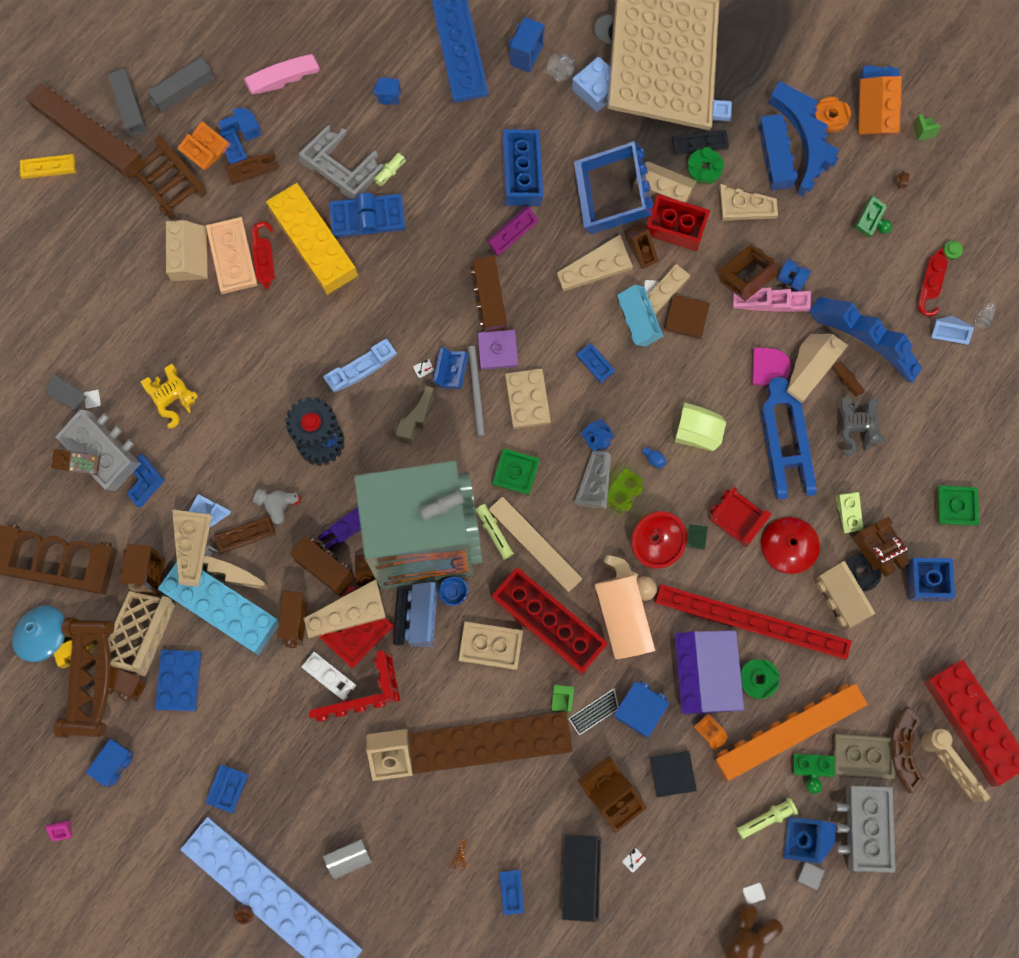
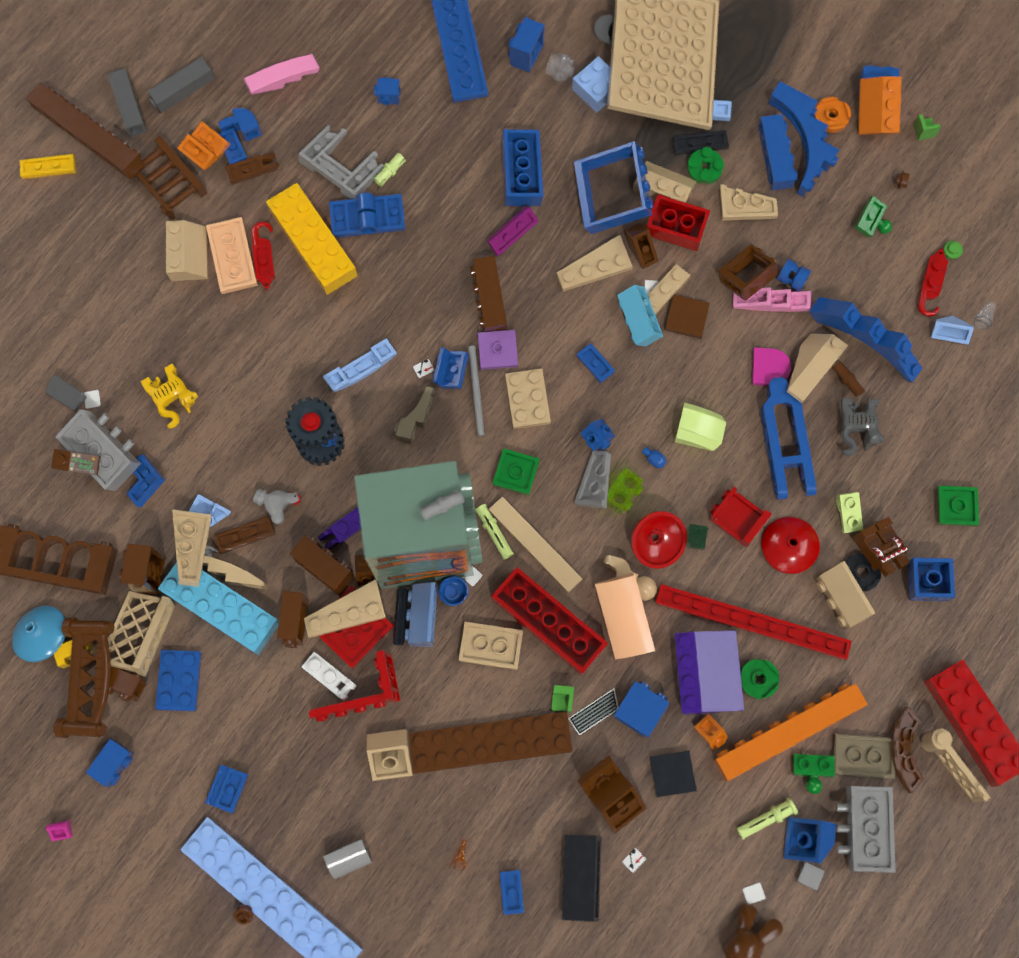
(472, 580): none -> white sticker

